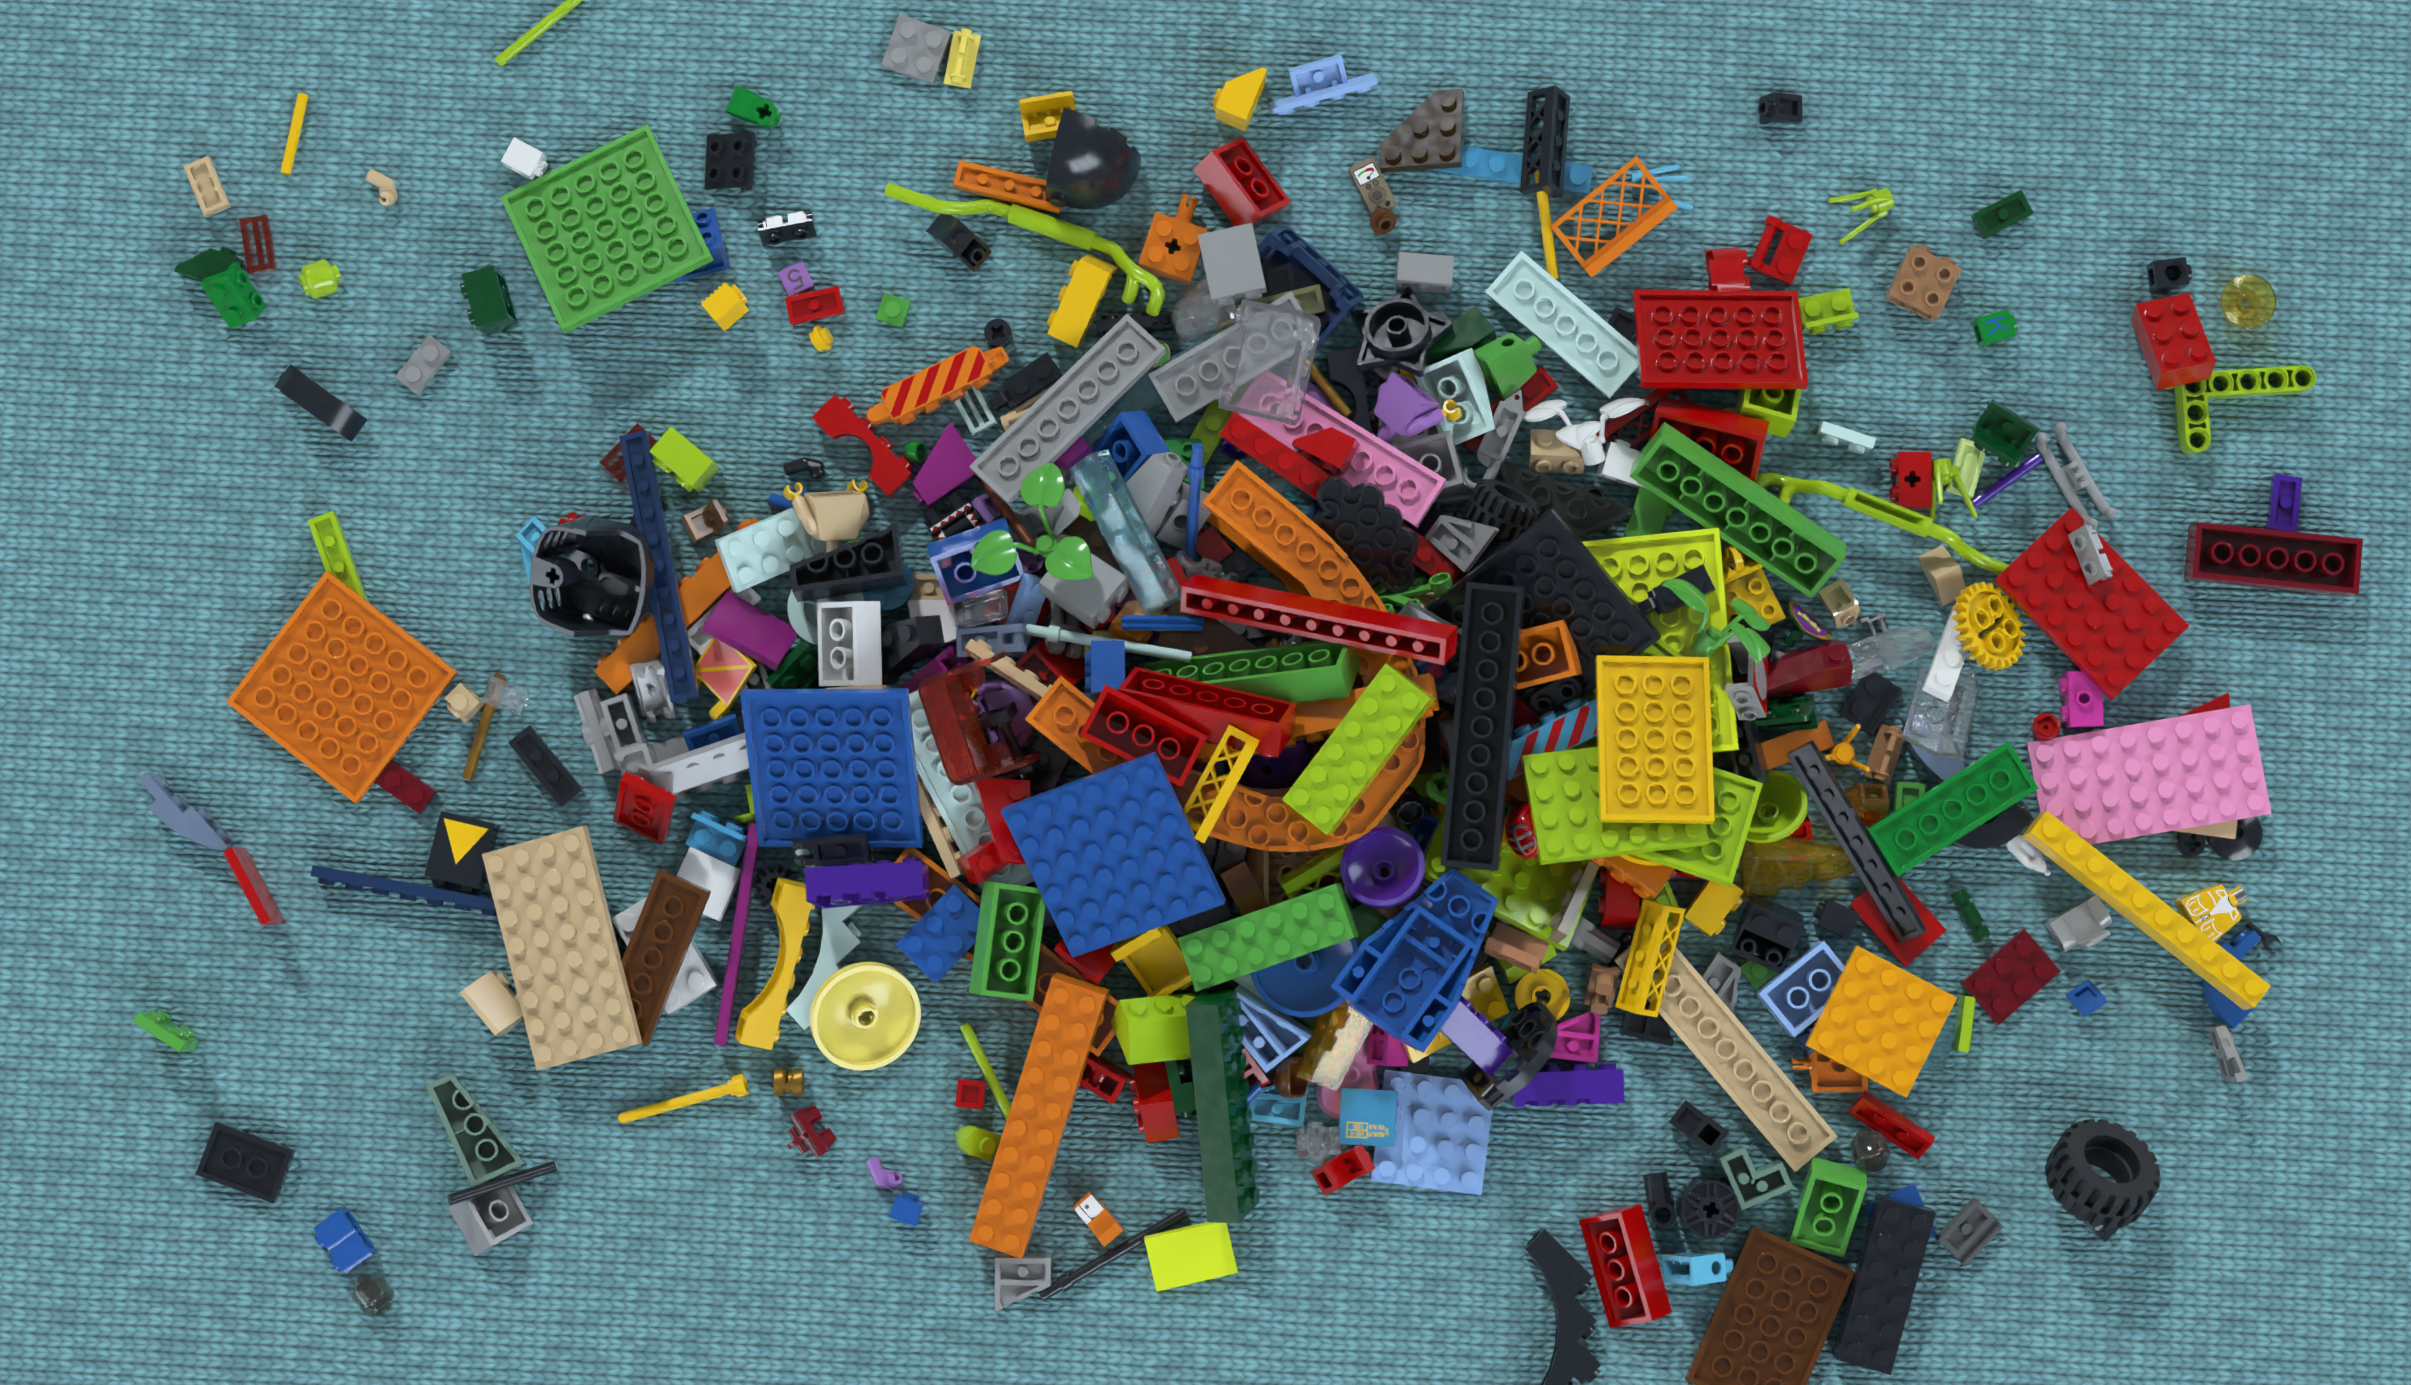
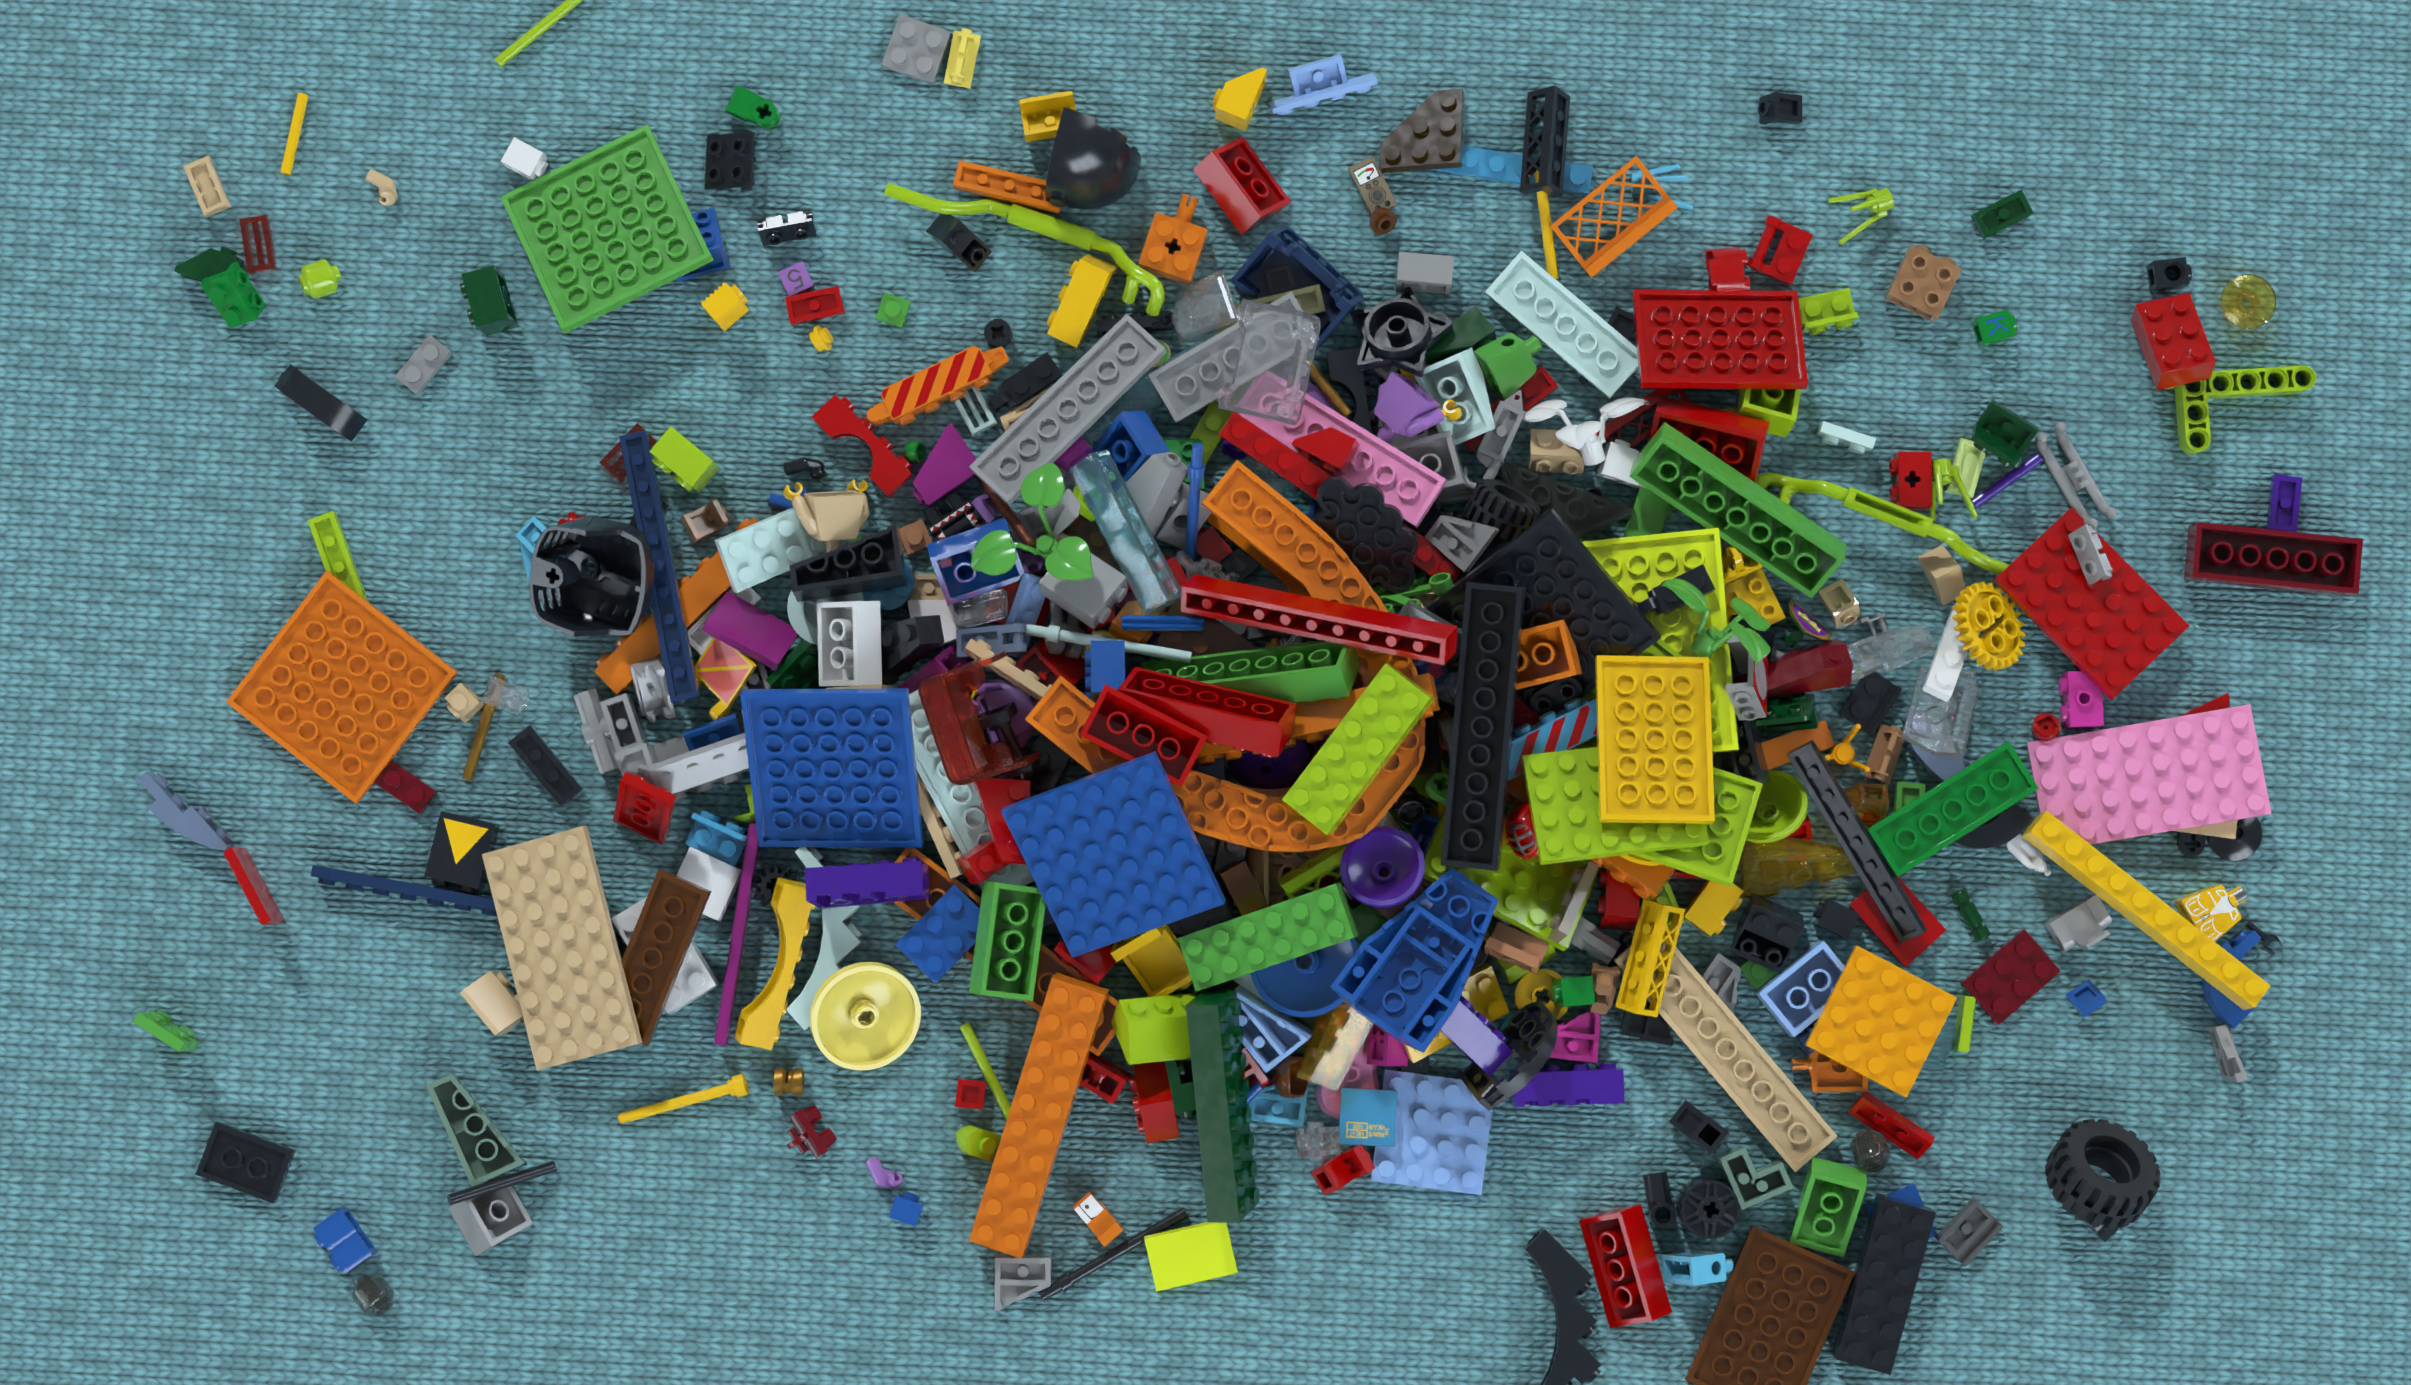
(834, 849): black hinge -> none
(915, 537): none -> nougat plate
(1231, 779): yellow fence -> none
(1232, 264): light grey brick -> none
(1572, 992): none -> green brick

